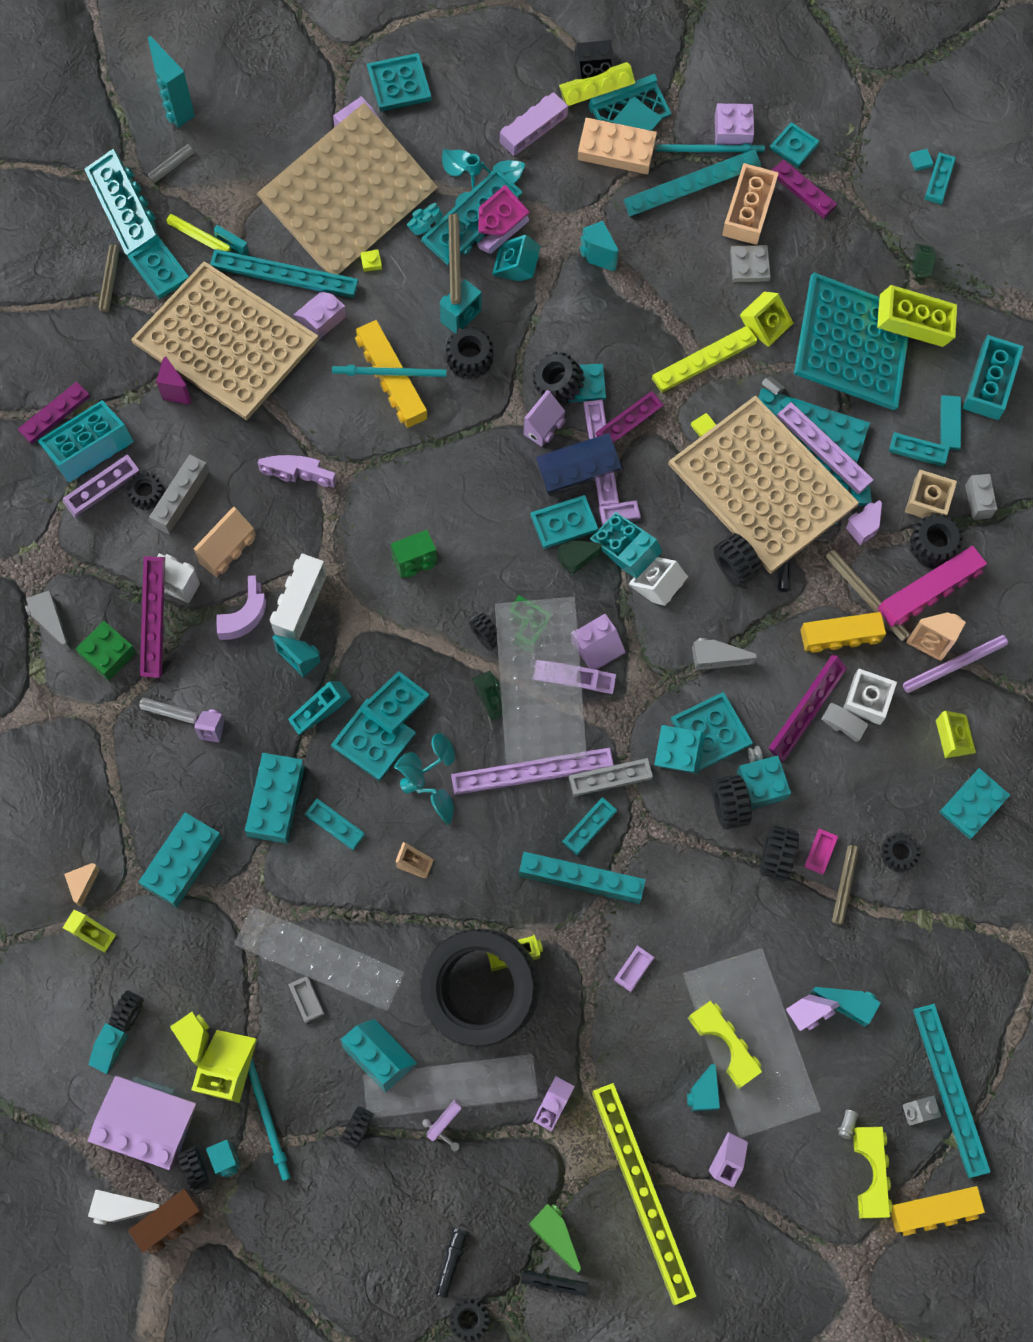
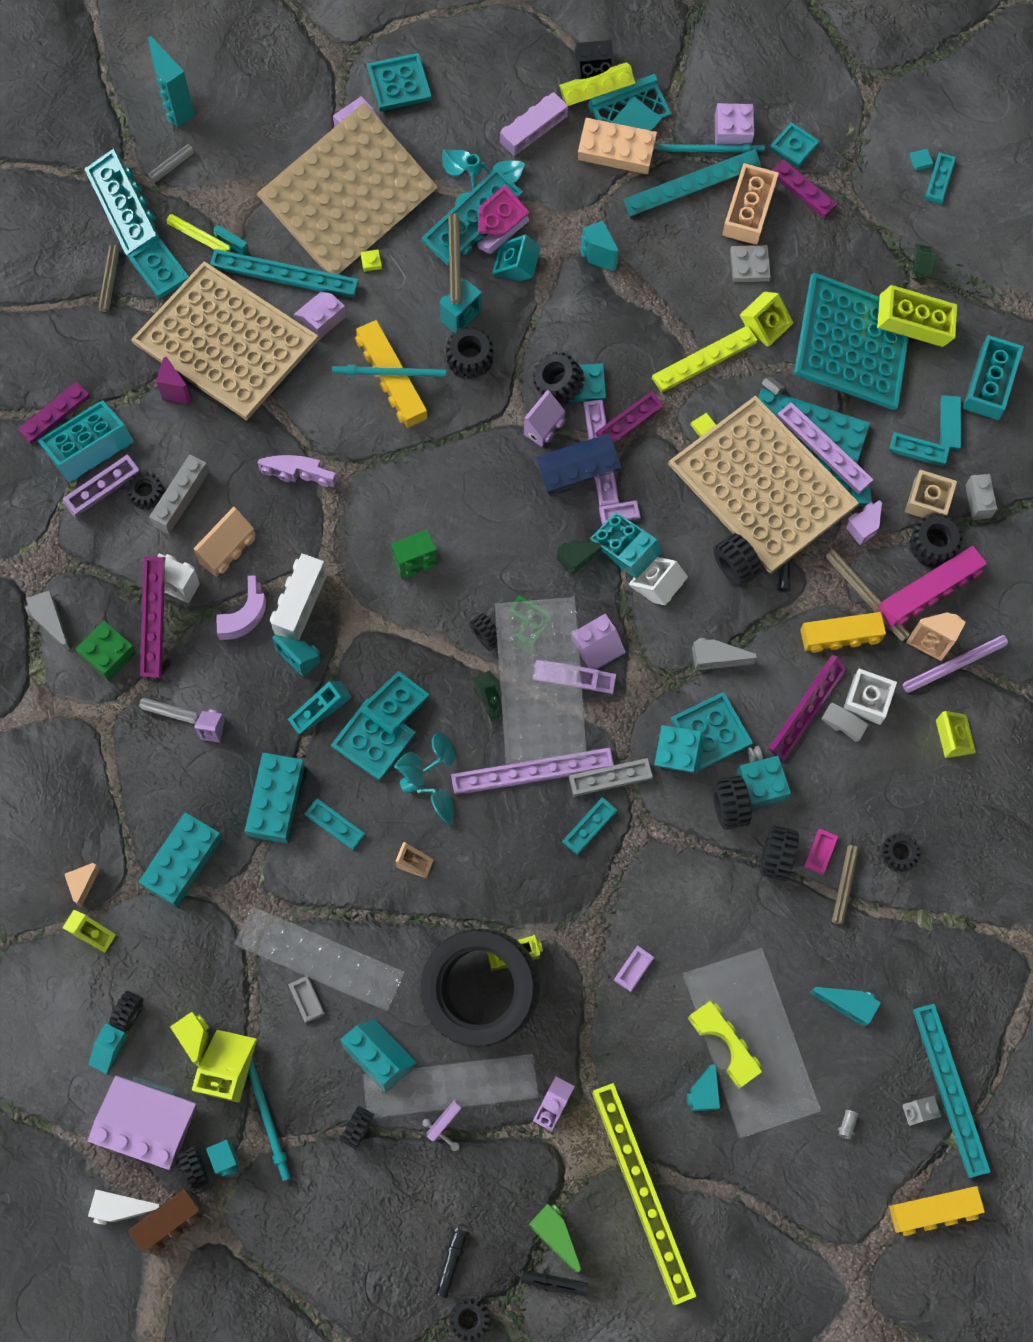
(424, 218): teal plate -> none
(564, 522): teal plate -> none
(581, 877): teal brick -> none
(729, 1160): lavender slope -> none
(810, 1009): lavender slope -> none
(870, 1144): neon yellow arch -> none
(974, 803): teal plate -> none

